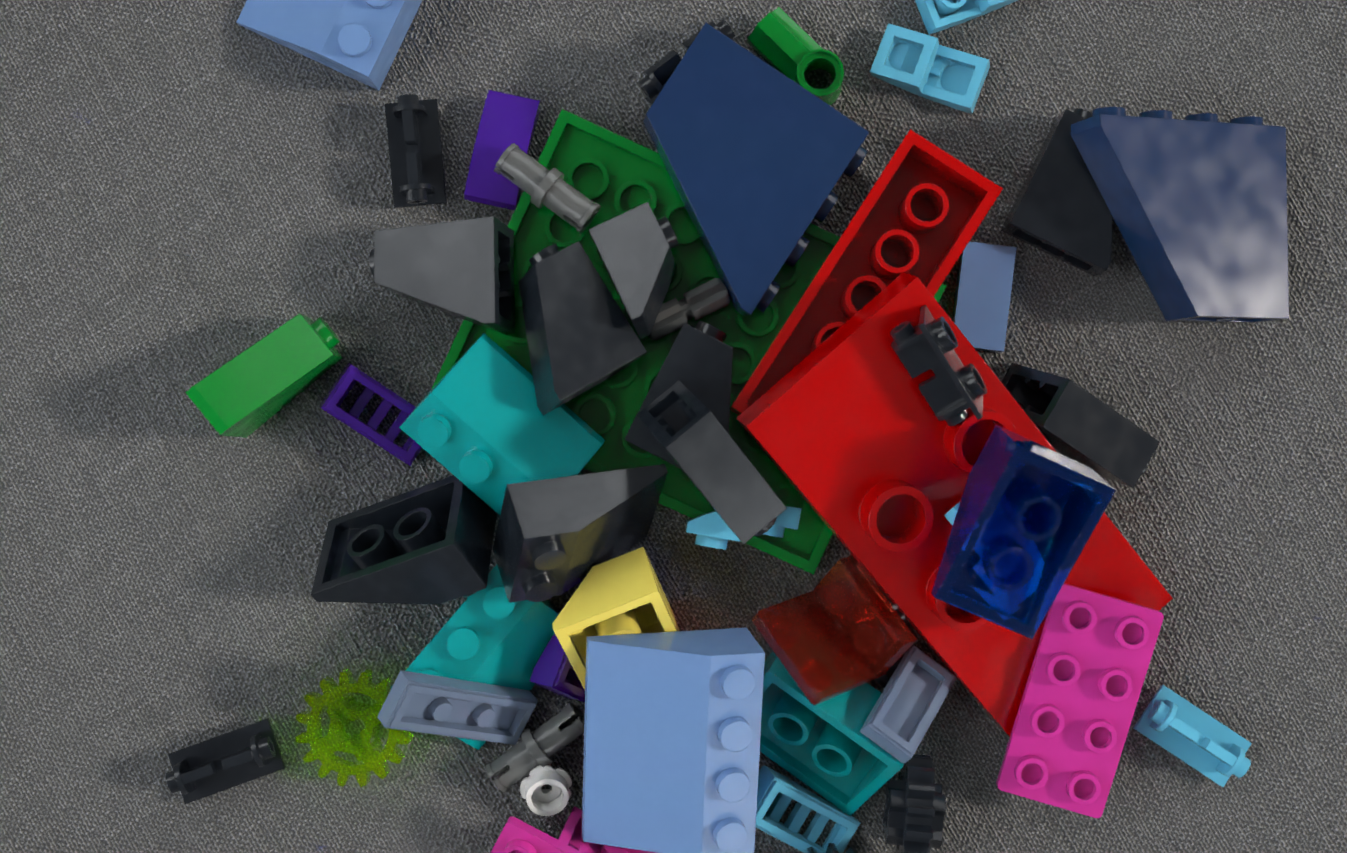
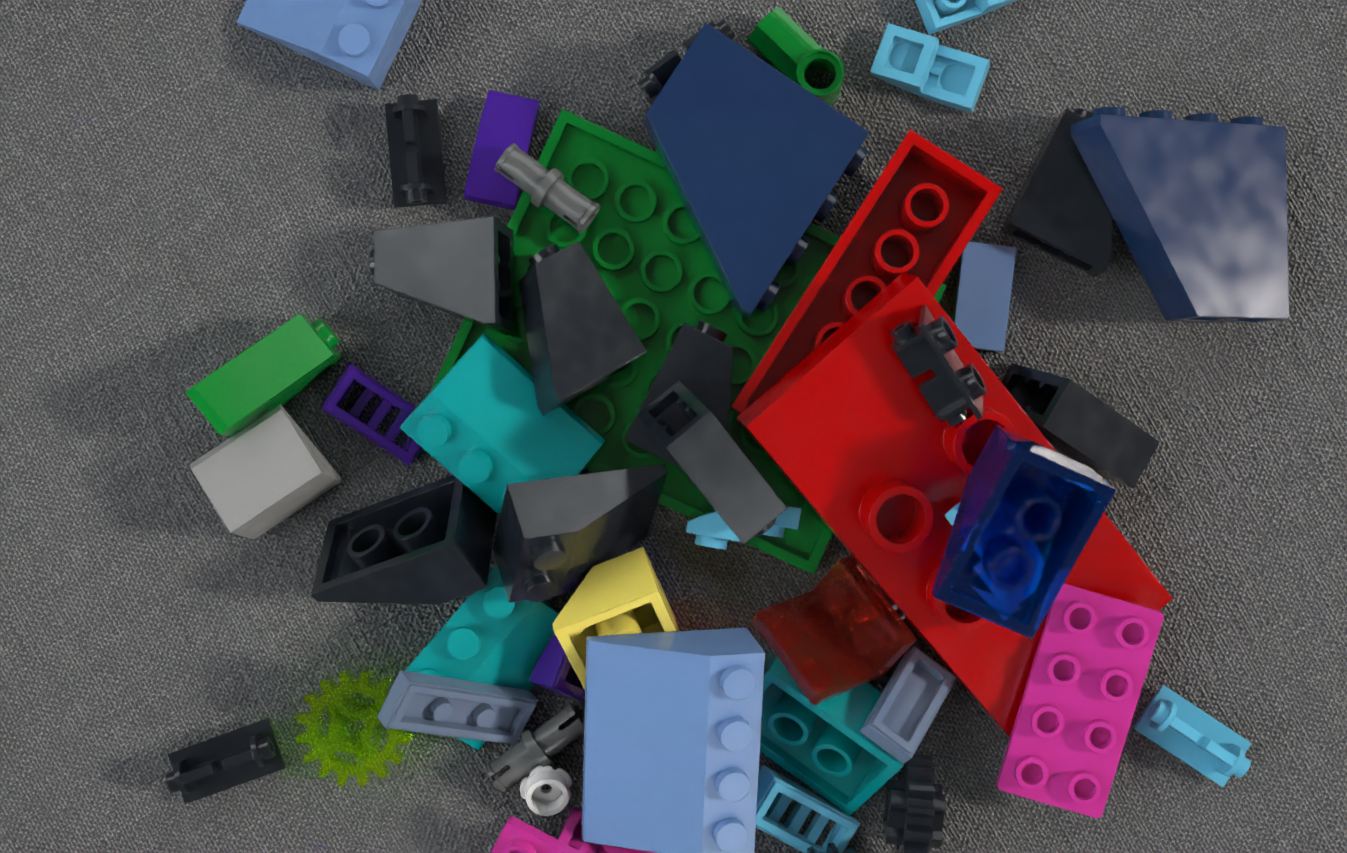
(263, 474): none -> light grey slope
(638, 262): slope -> none
(695, 304): dark grey piece -> none

